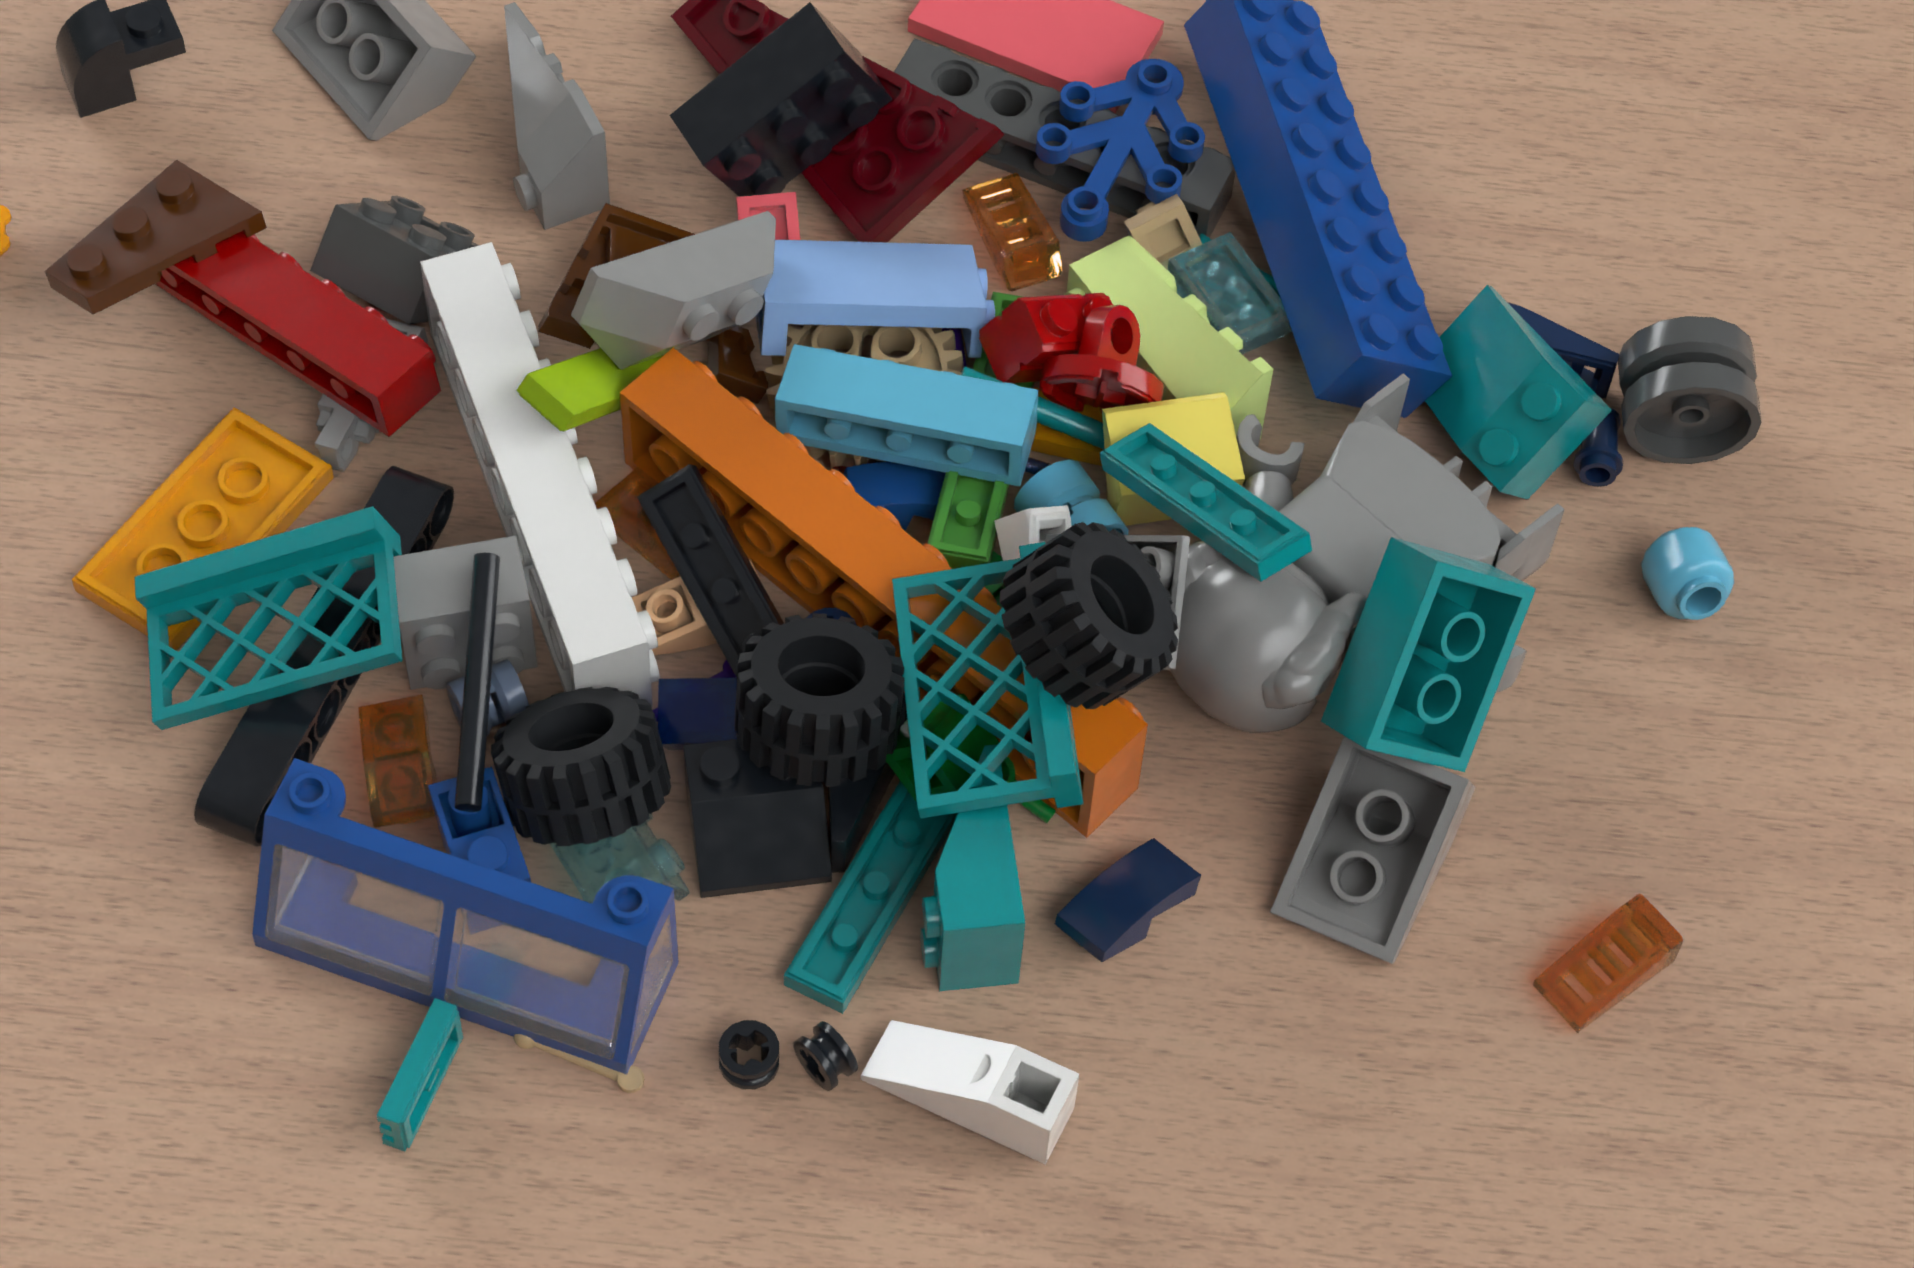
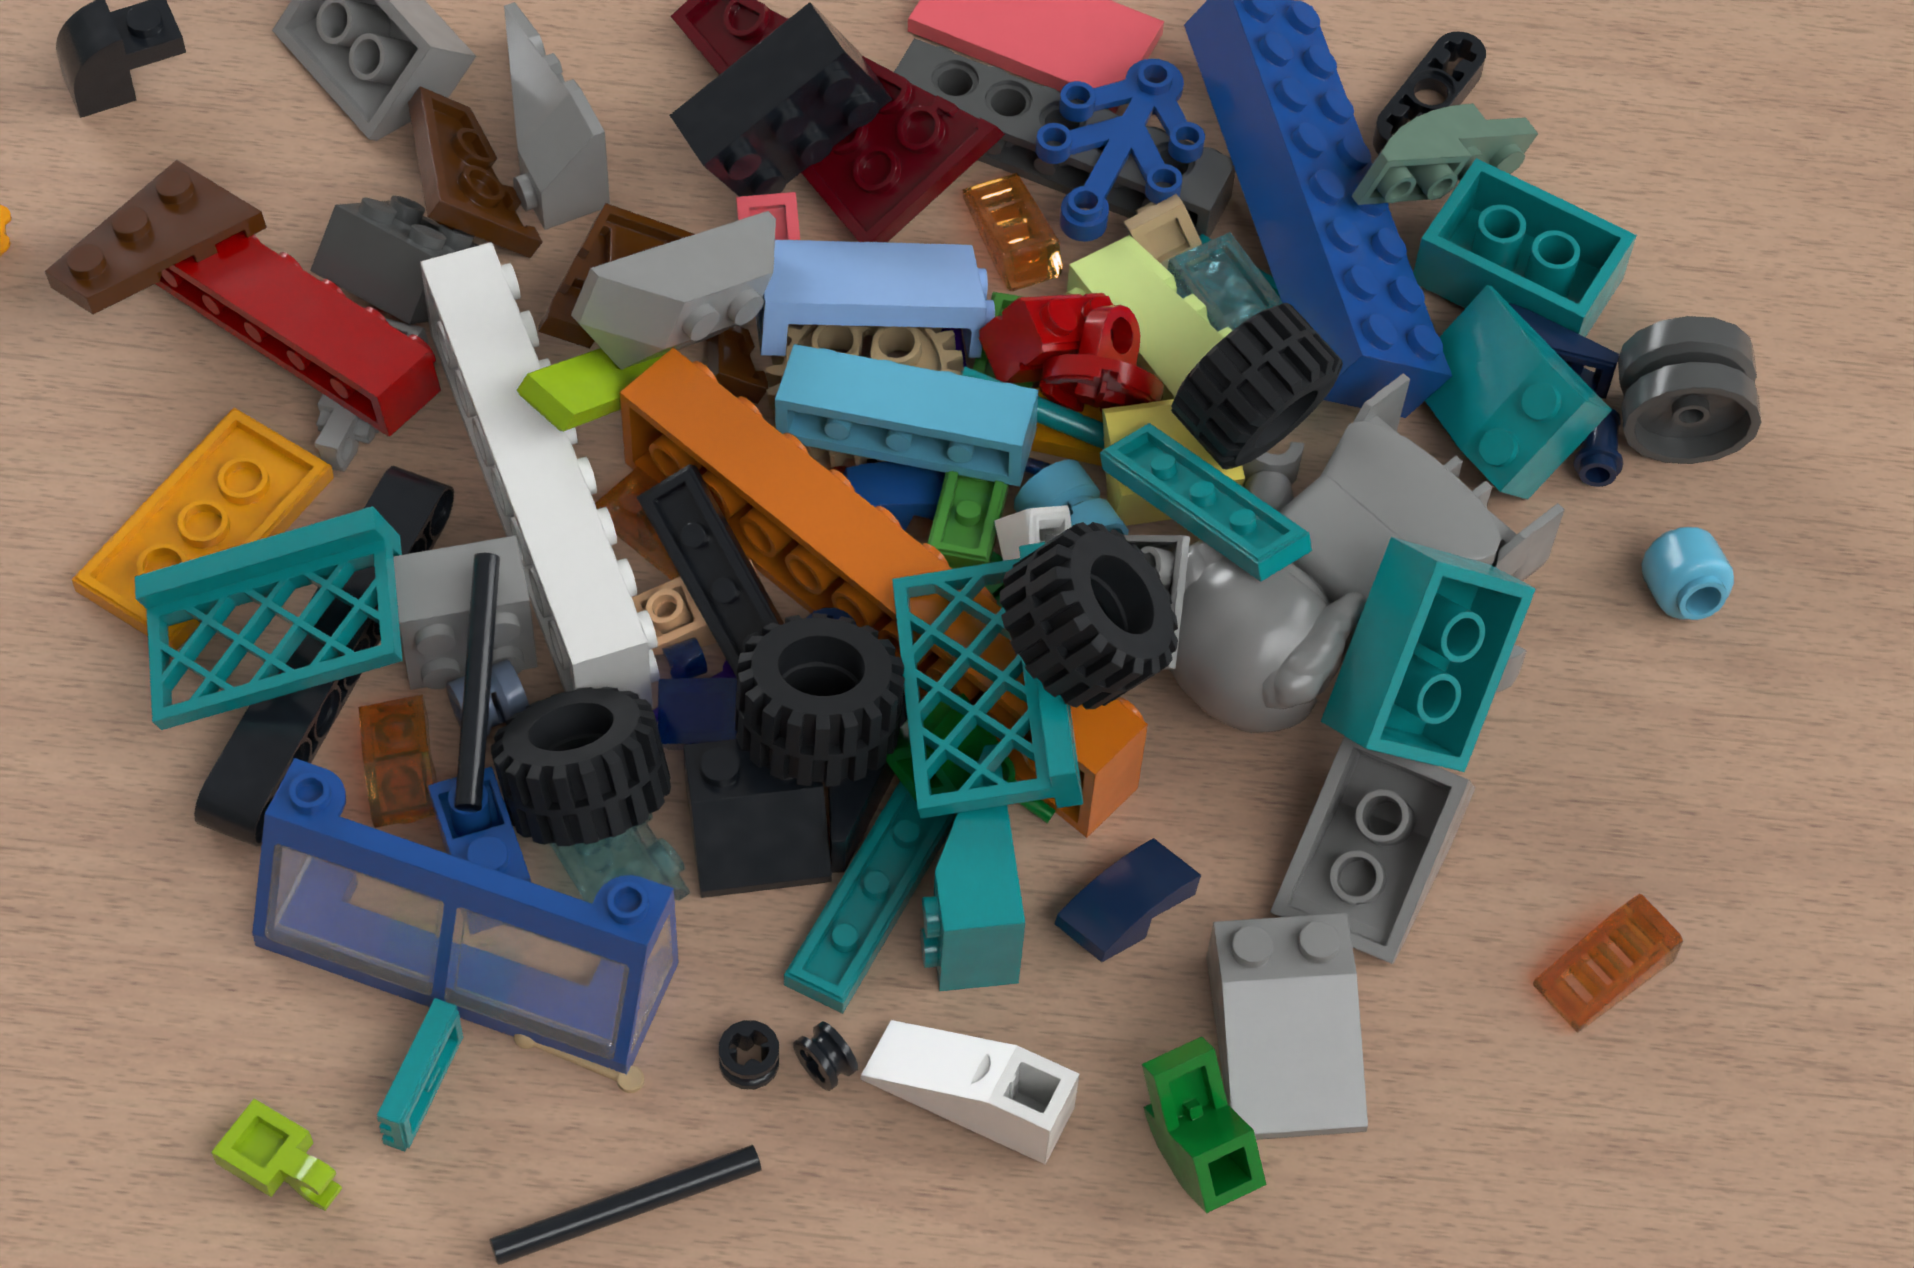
(272, 1149): none -> lime plate
(459, 175): none -> reddish brown wing
(625, 1204): none -> black bar
(686, 659): none -> clear blue hand
(1197, 1130): none -> green brick
(1256, 386): none -> black tyre
(1289, 1024): none -> light grey slope
(1432, 75): none -> black beam
(1438, 149): none -> sand green slope
(1525, 247): none -> teal brick

